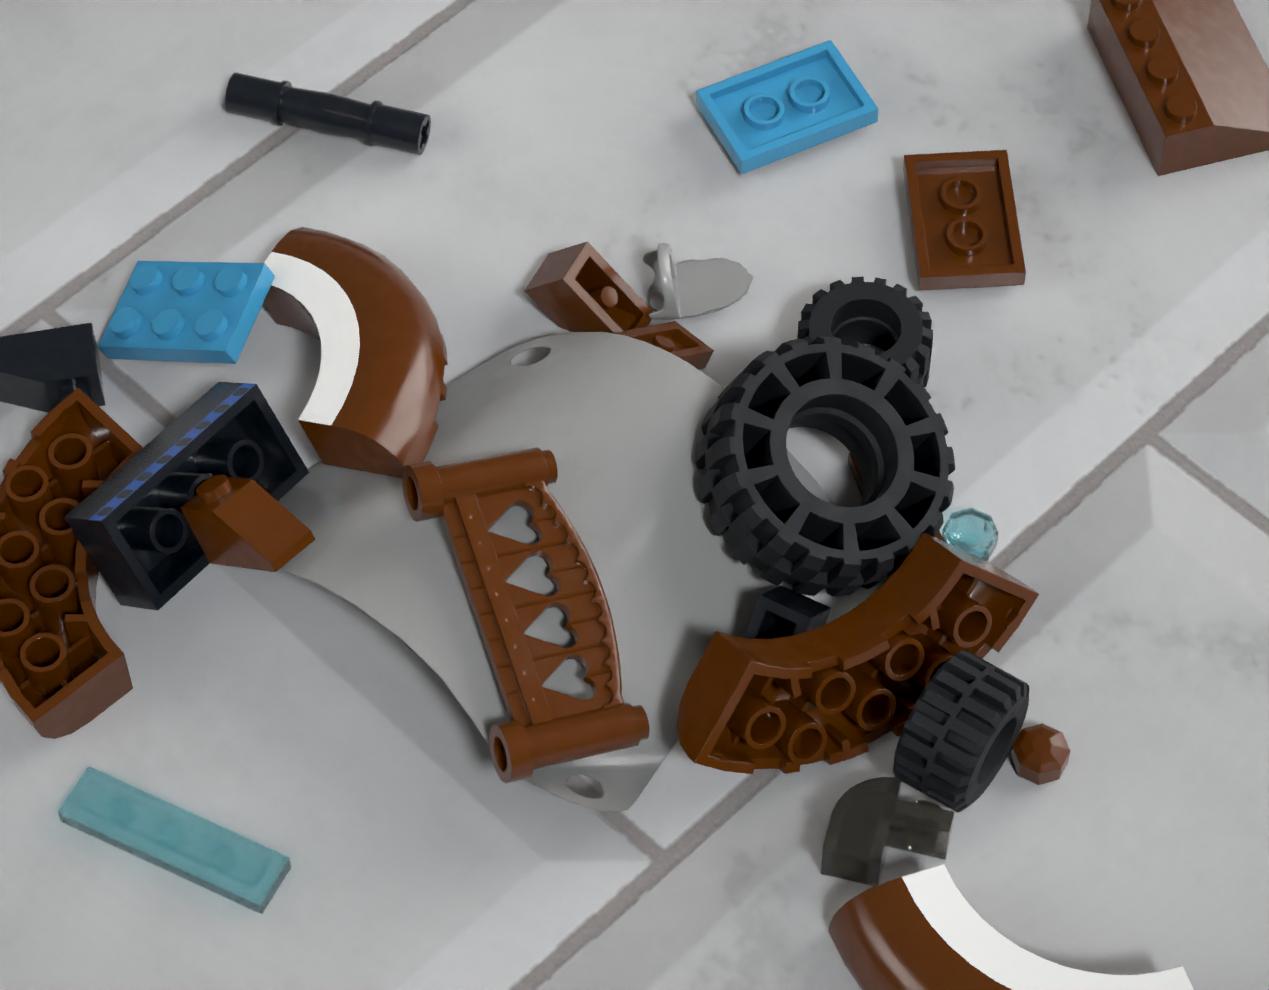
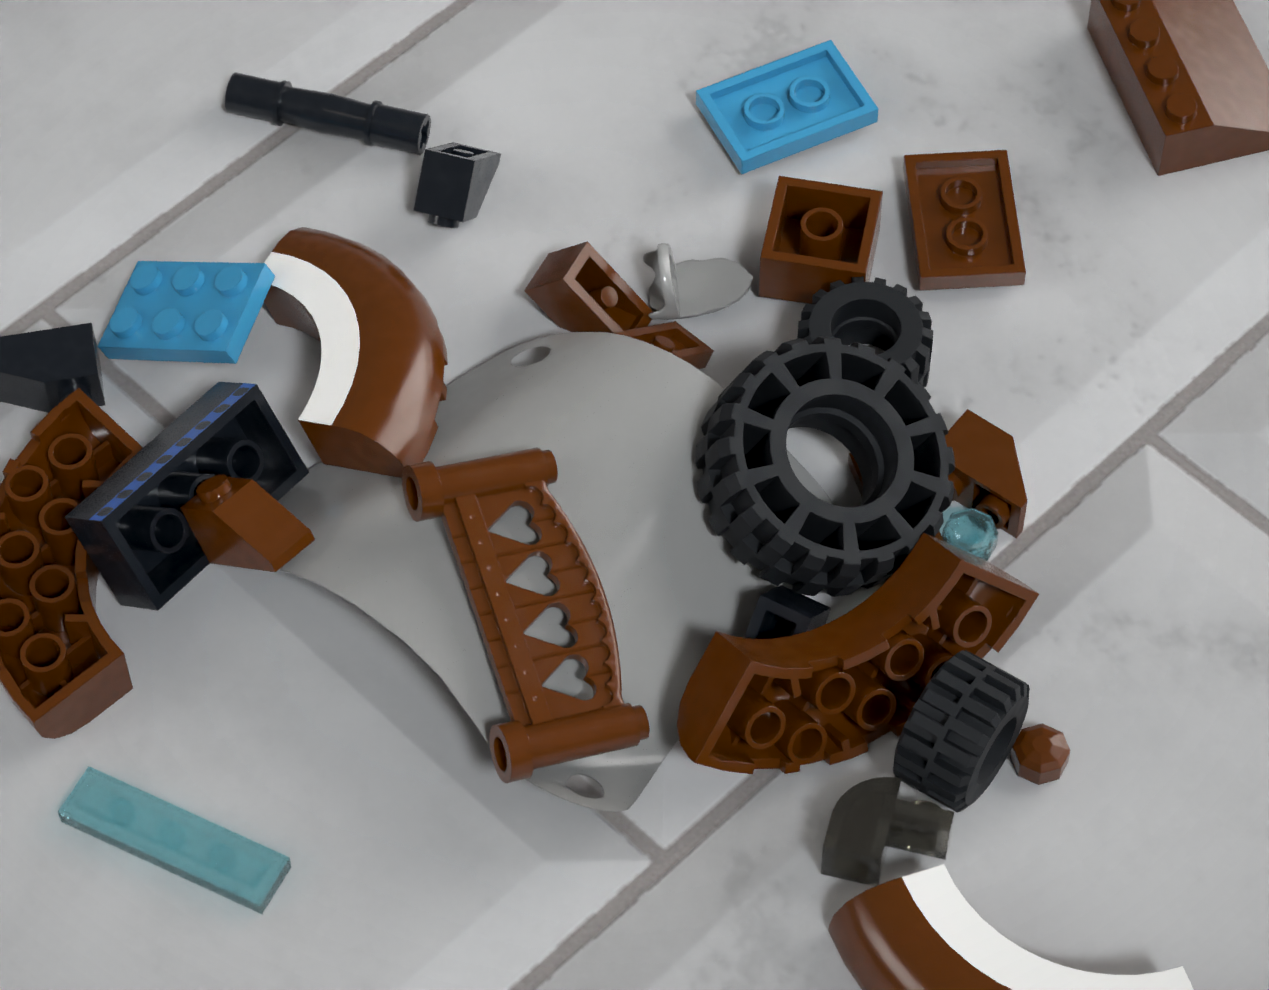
(454, 182): none -> black slope
(817, 238): none -> reddish brown brick
(987, 472): none -> reddish brown slope

